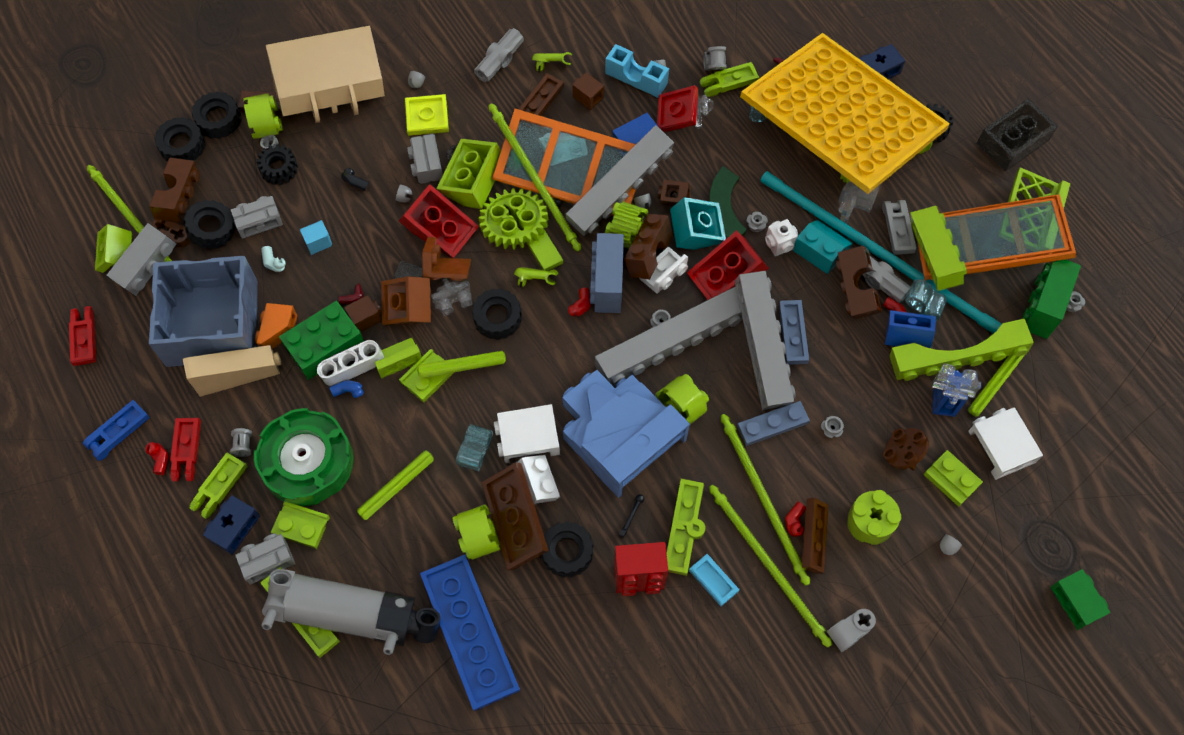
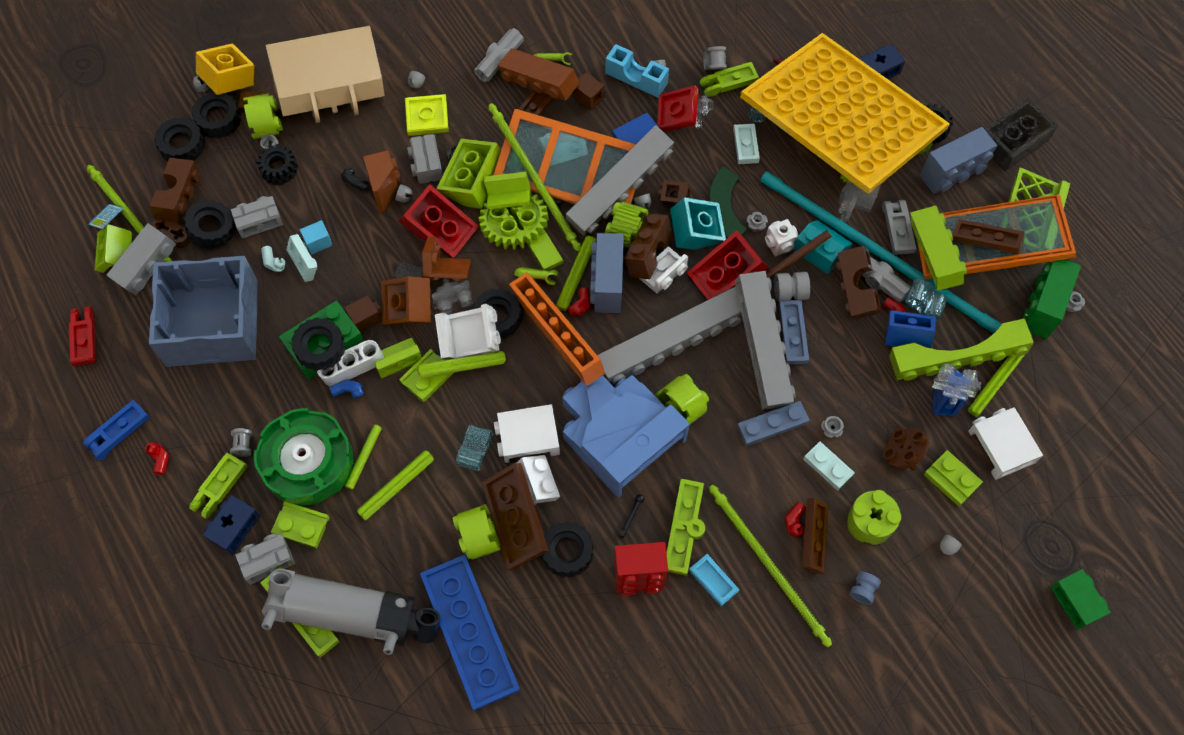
(105, 216): none -> sticker
(185, 447): red hinge -> none
(198, 86): none -> light grey hinge
(224, 68): none -> yellow brick
(230, 369): tan slope -> none
(274, 322): orange slope -> none
(299, 254): none -> light aqua plate
(310, 329): none -> black tyre
(358, 294): dark red animal -> none
(362, 459): none -> lime bar
(383, 178): none -> dark orange slope
(467, 333): none -> white panel
(507, 190): none -> lime panel
(538, 74): none -> dark orange brick
(557, 329): none -> orange brick
(575, 274): none -> lime axle
(659, 315): light grey plate -> none
(730, 430): lime hose -> none
(746, 144): none -> light aqua plate
(796, 286): none -> light grey wheel
(798, 254): none -> reddish brown bar
(828, 466): none -> light aqua plate
(849, 632): light grey piece -> none
(865, 588): none -> sand blue wheel
(958, 160): none -> sand blue brick
(988, 236): none -> reddish brown plate

